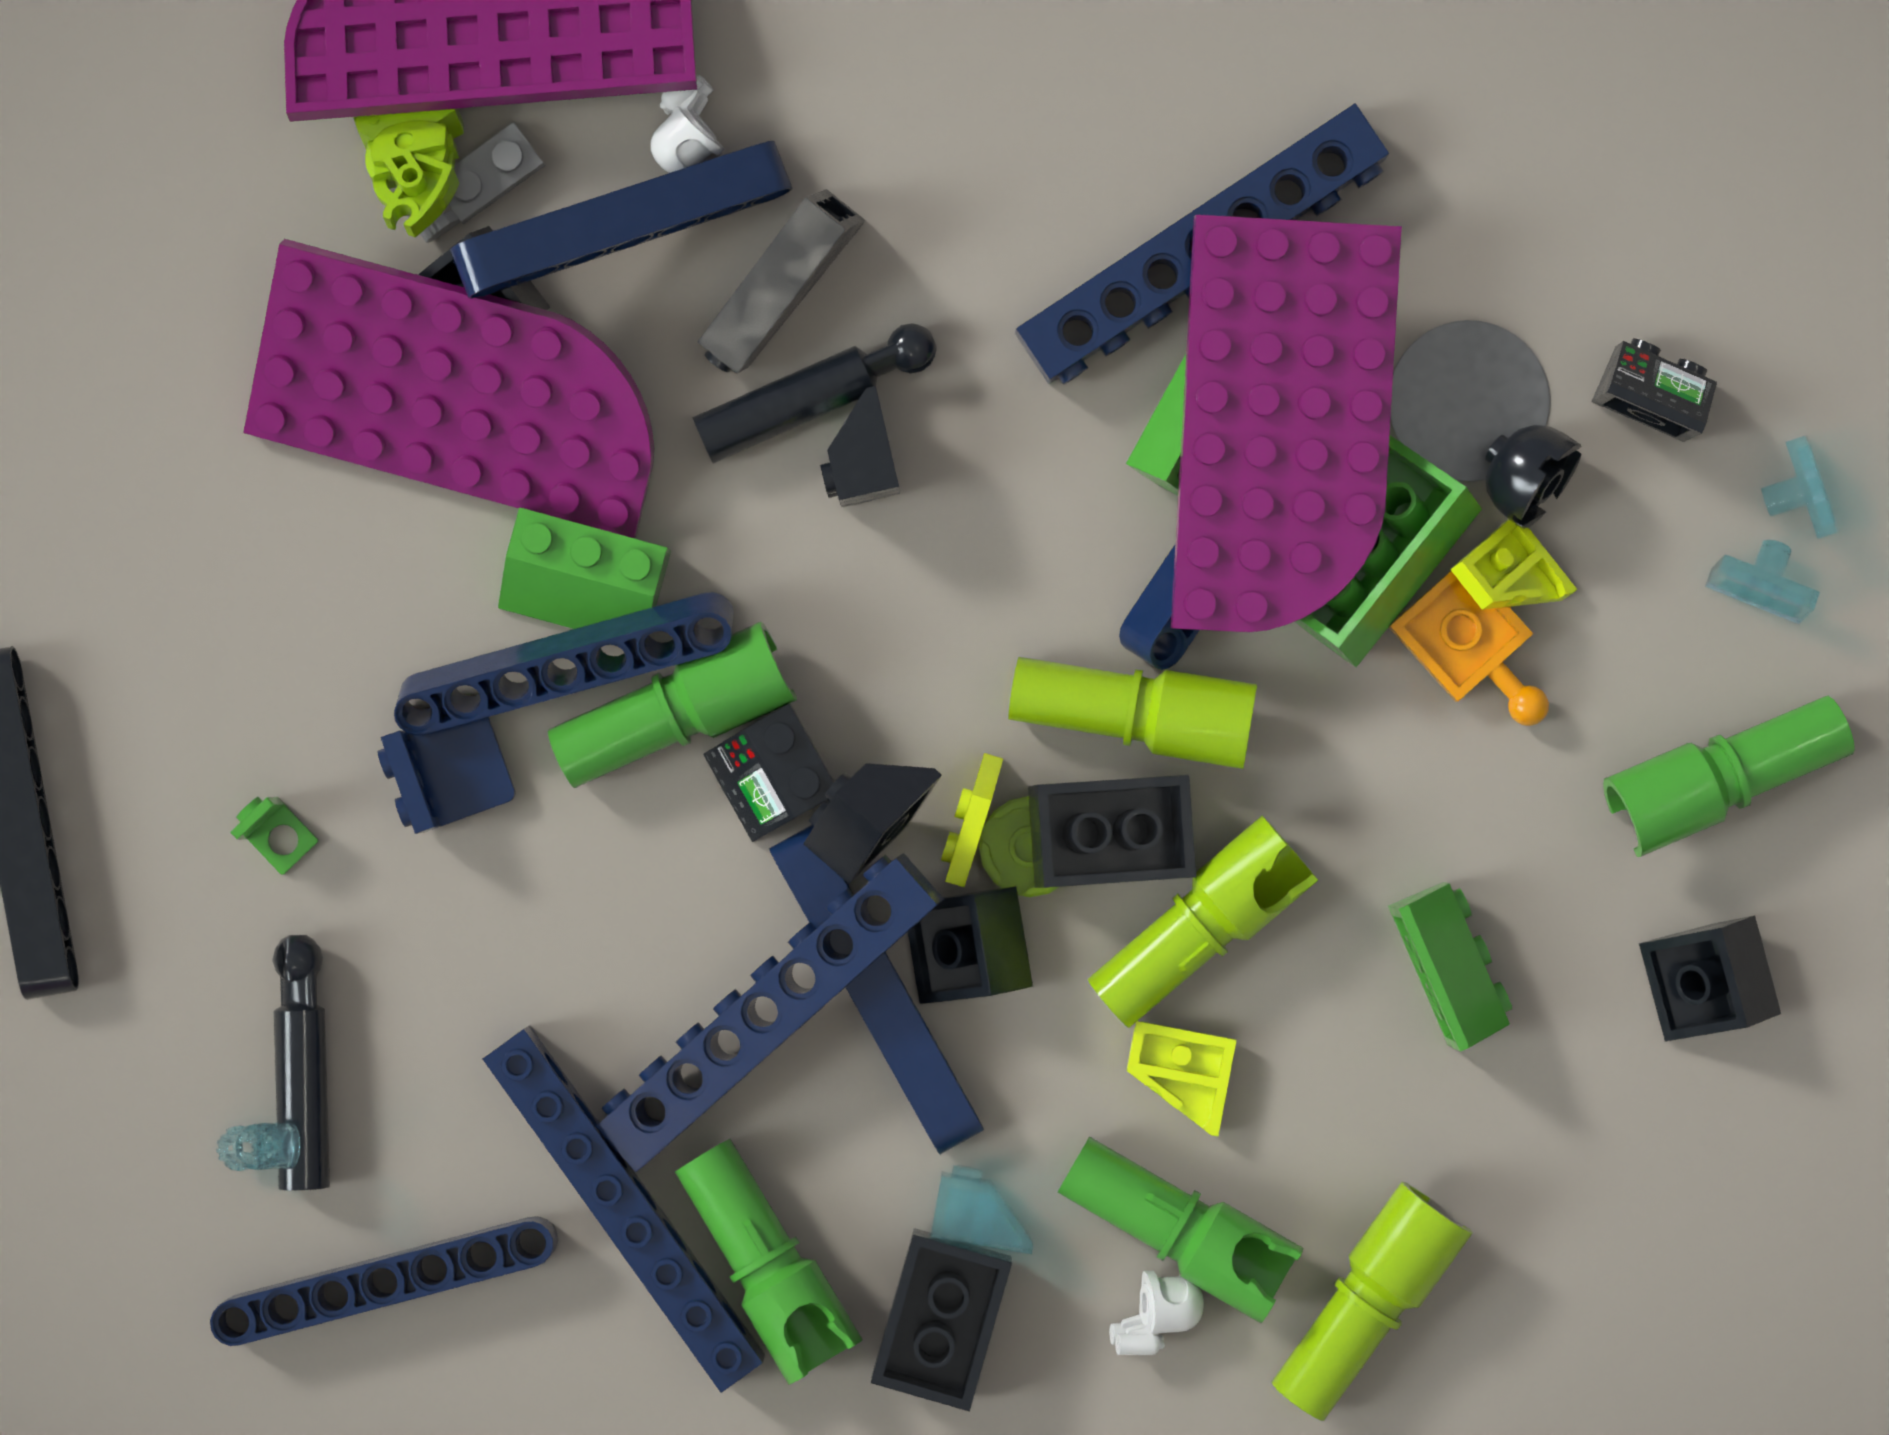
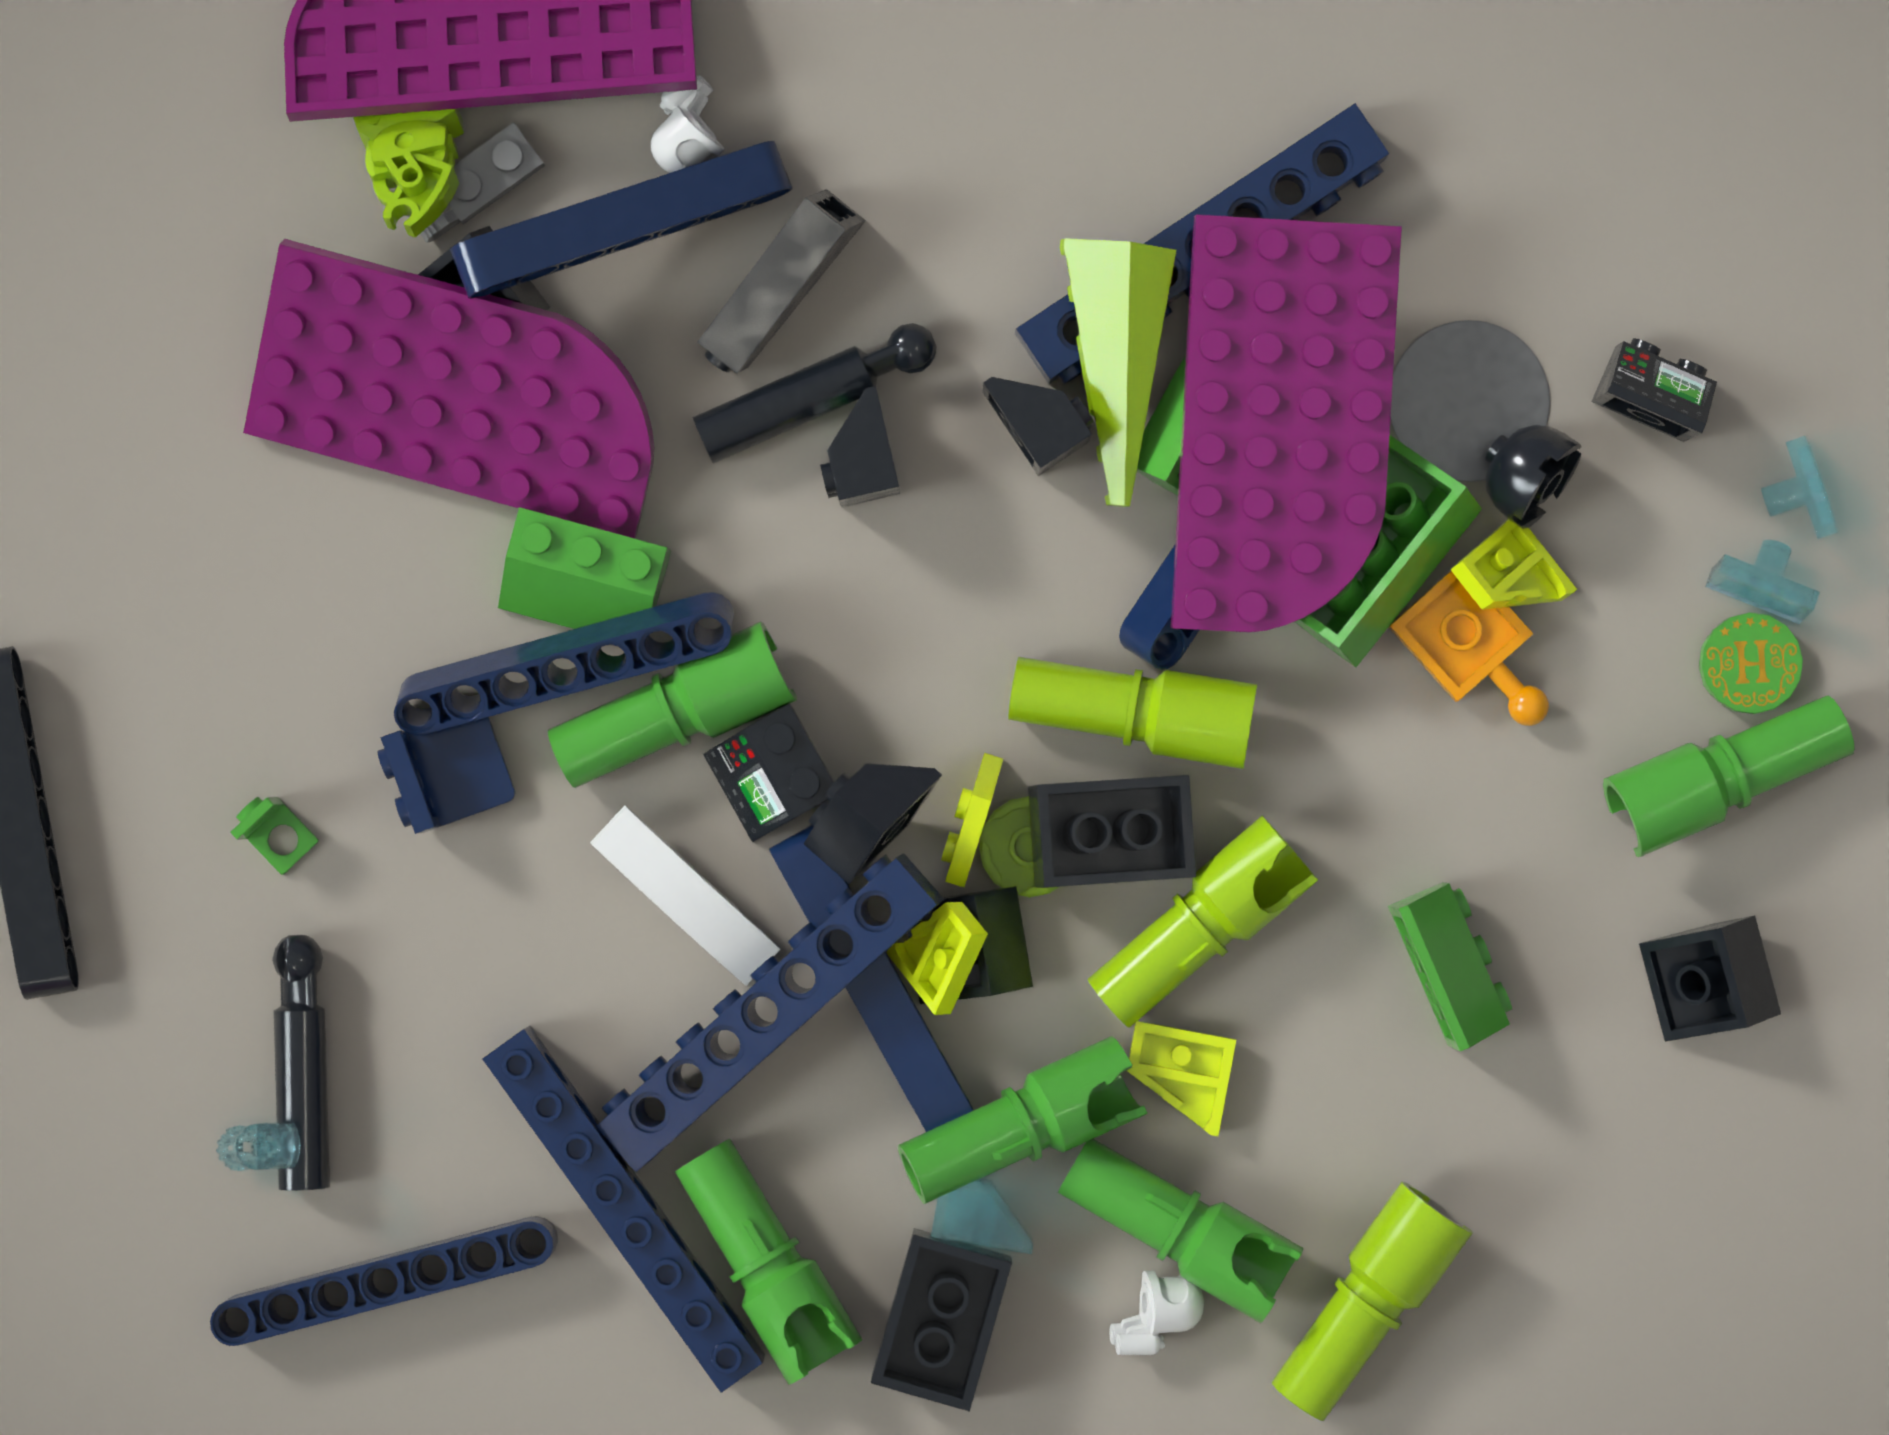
(684, 894): none -> white slope
(940, 955): none -> neon yellow wing
(1040, 420): none -> black slope
(1054, 1109): none -> bright green piece
(1120, 316): none -> lime wedge
(1750, 663): none -> bright green tile

